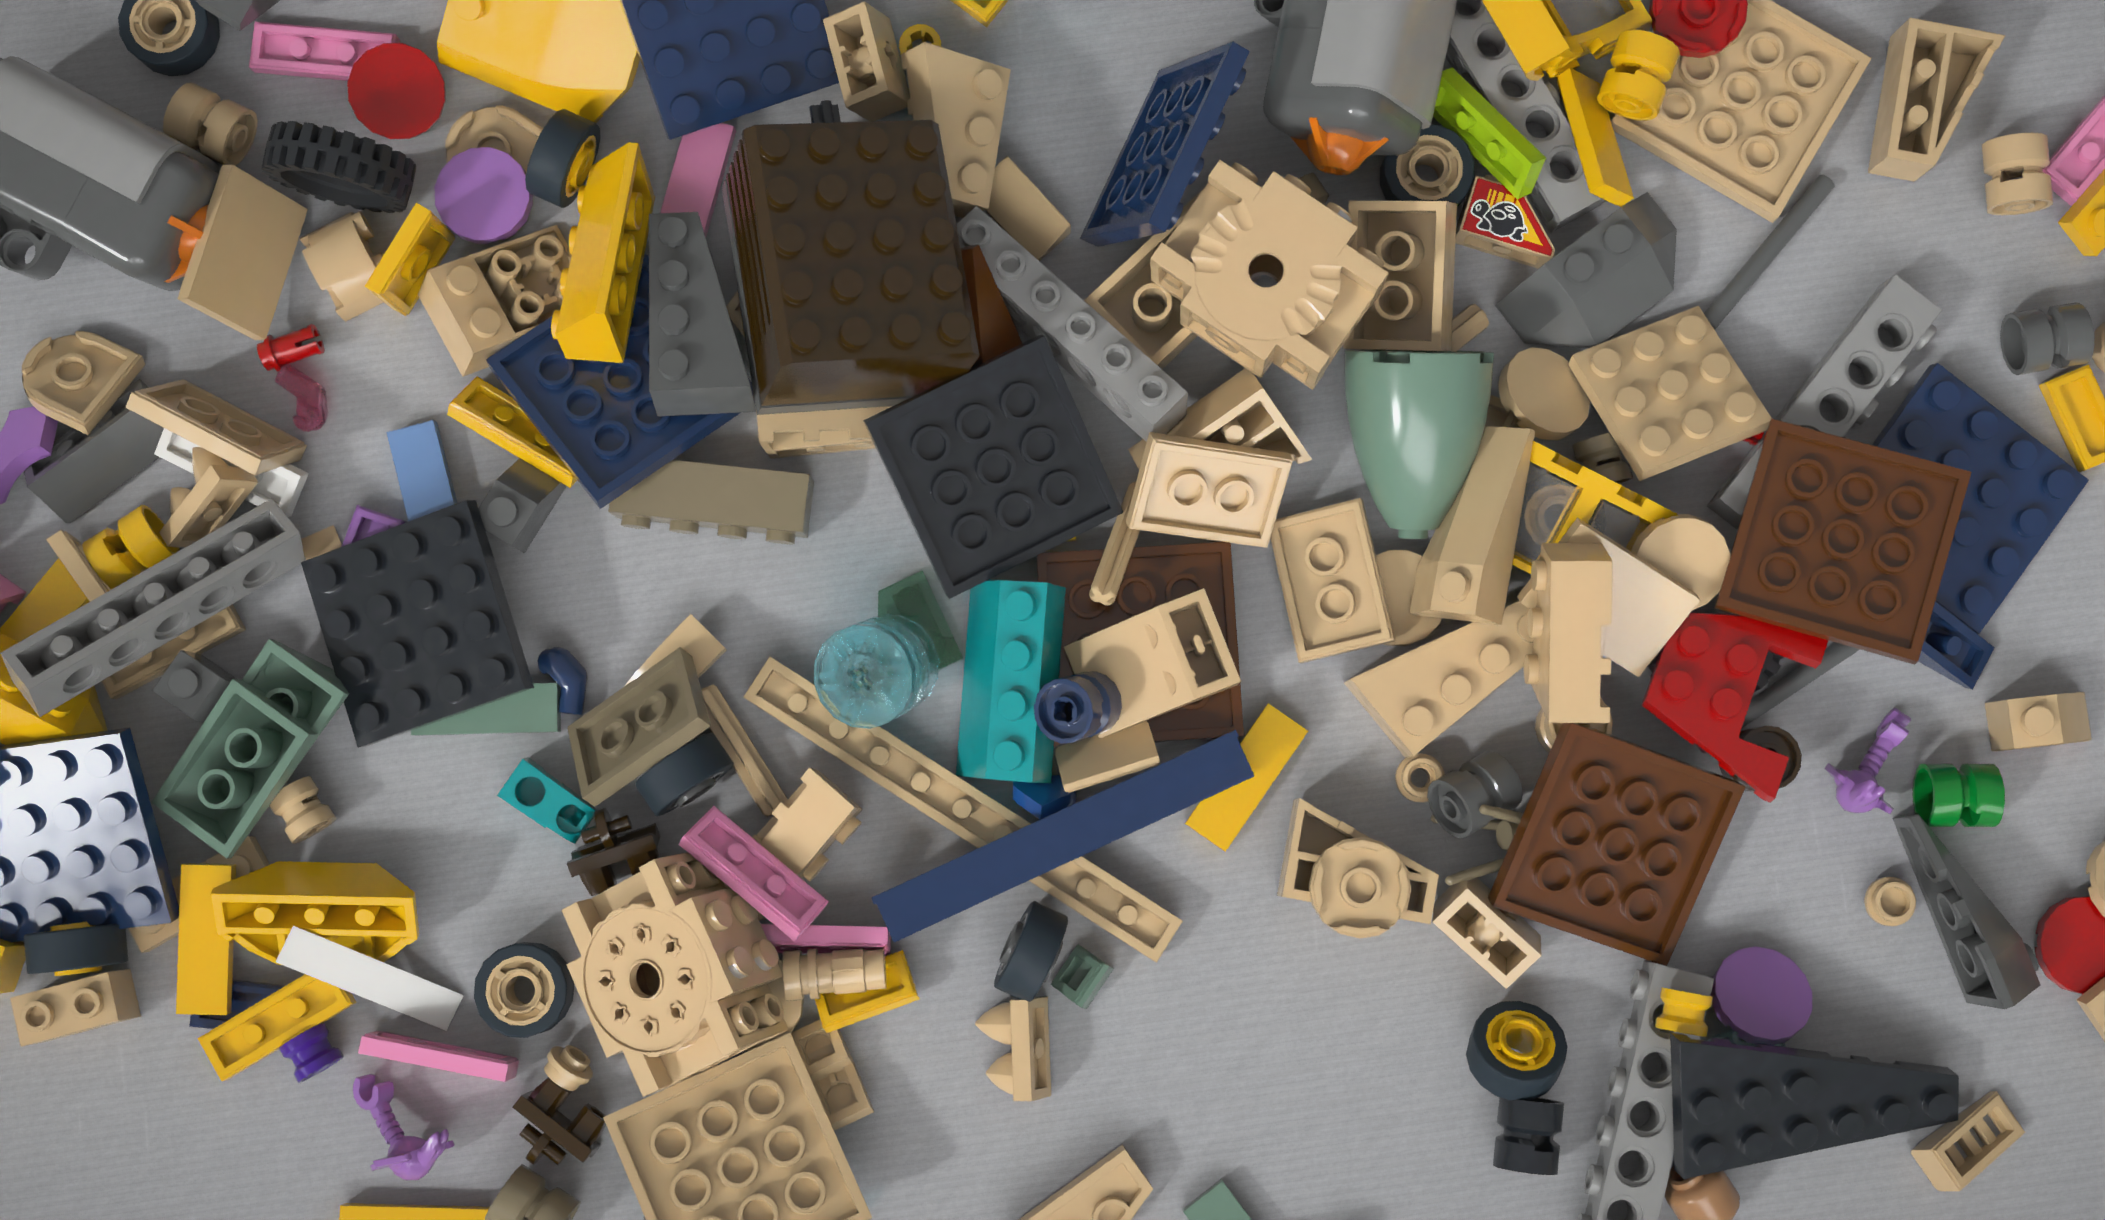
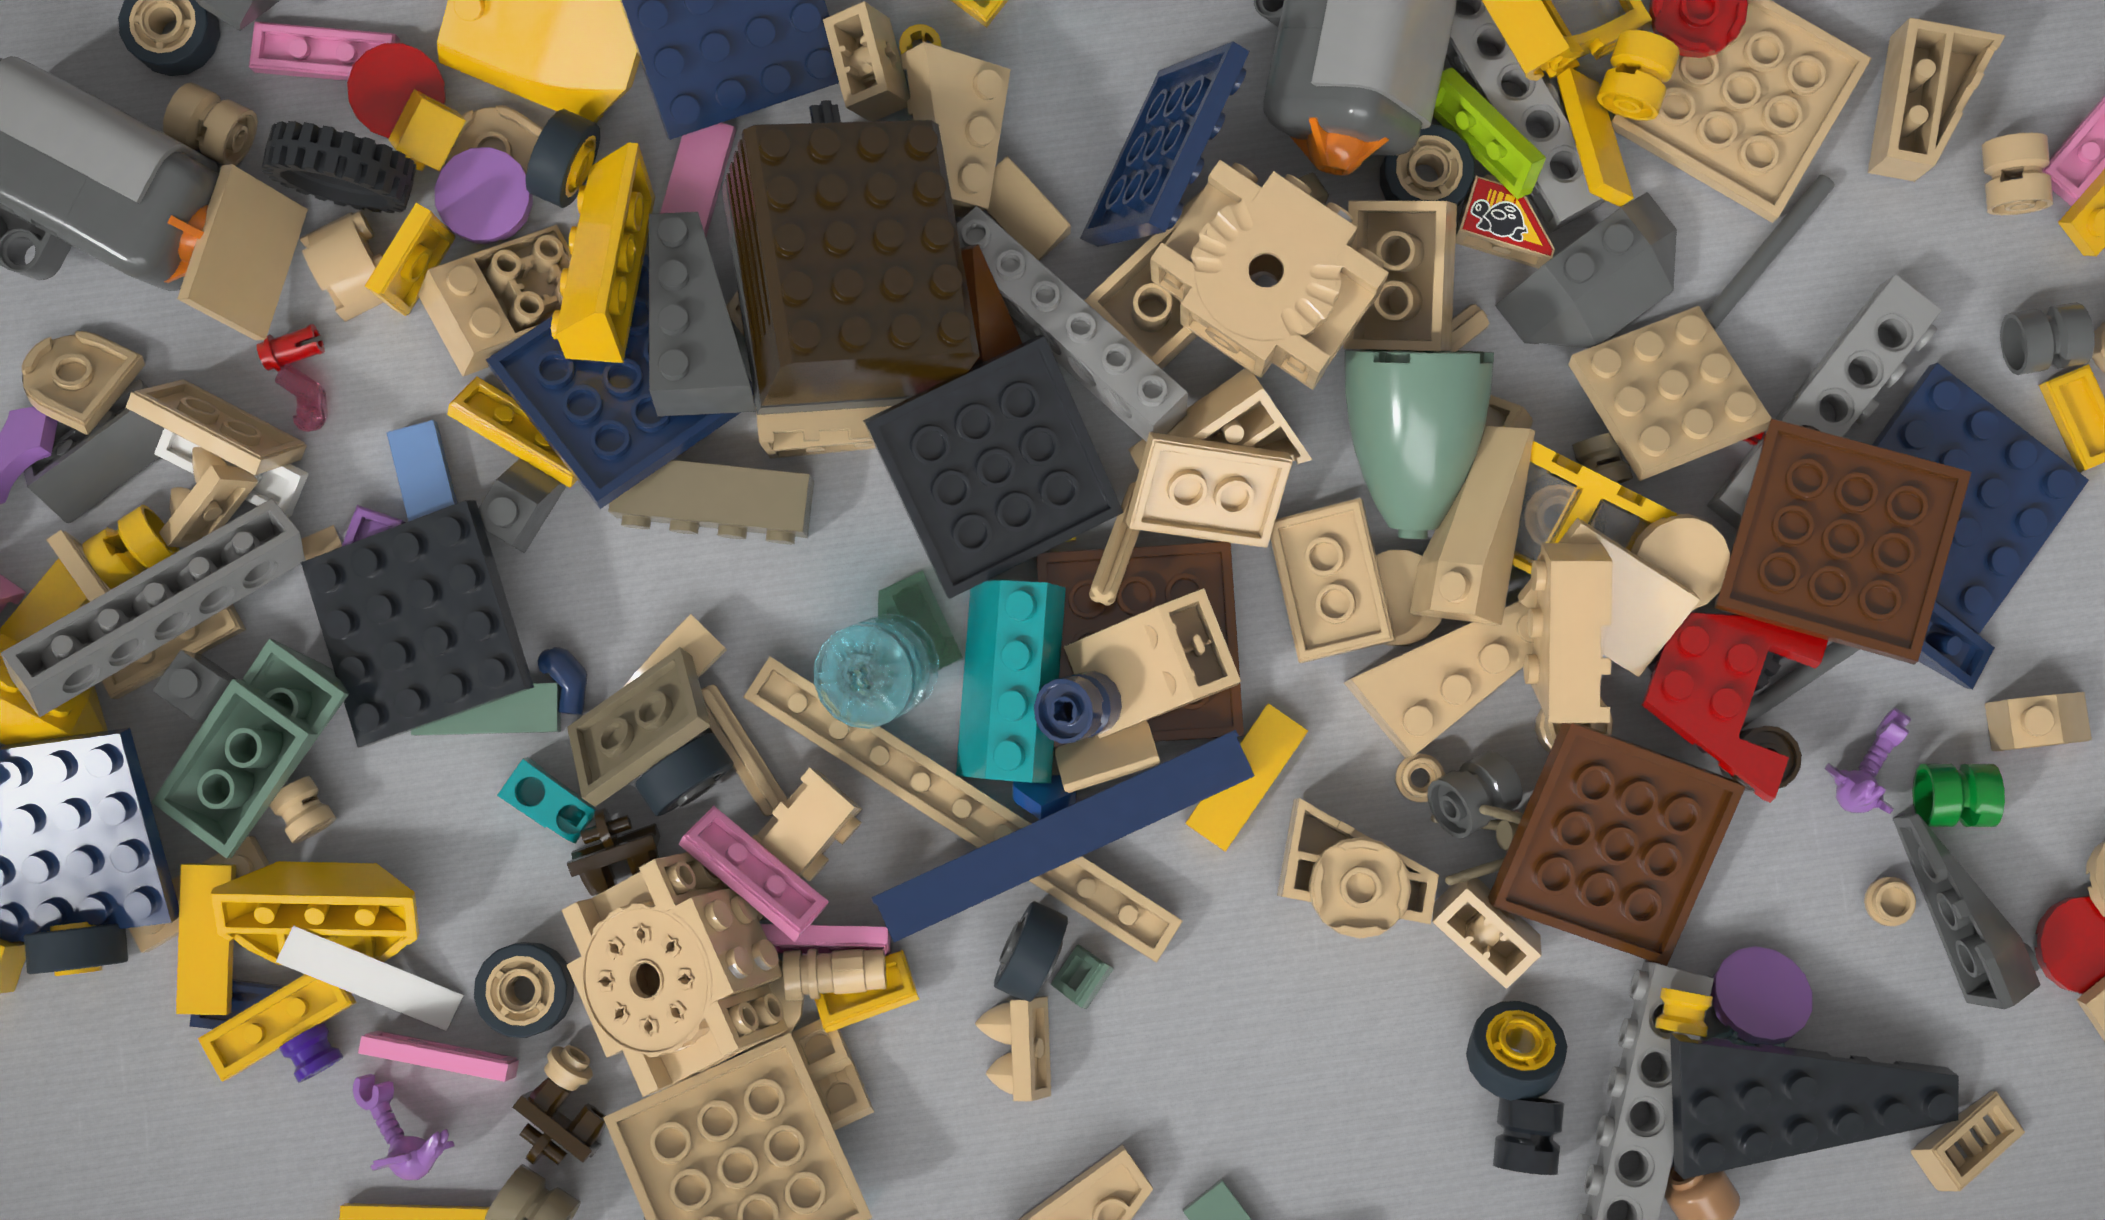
(75, 1007): tan brick -> none
(426, 131): none -> yellow brick
(1543, 393): tan tile -> none

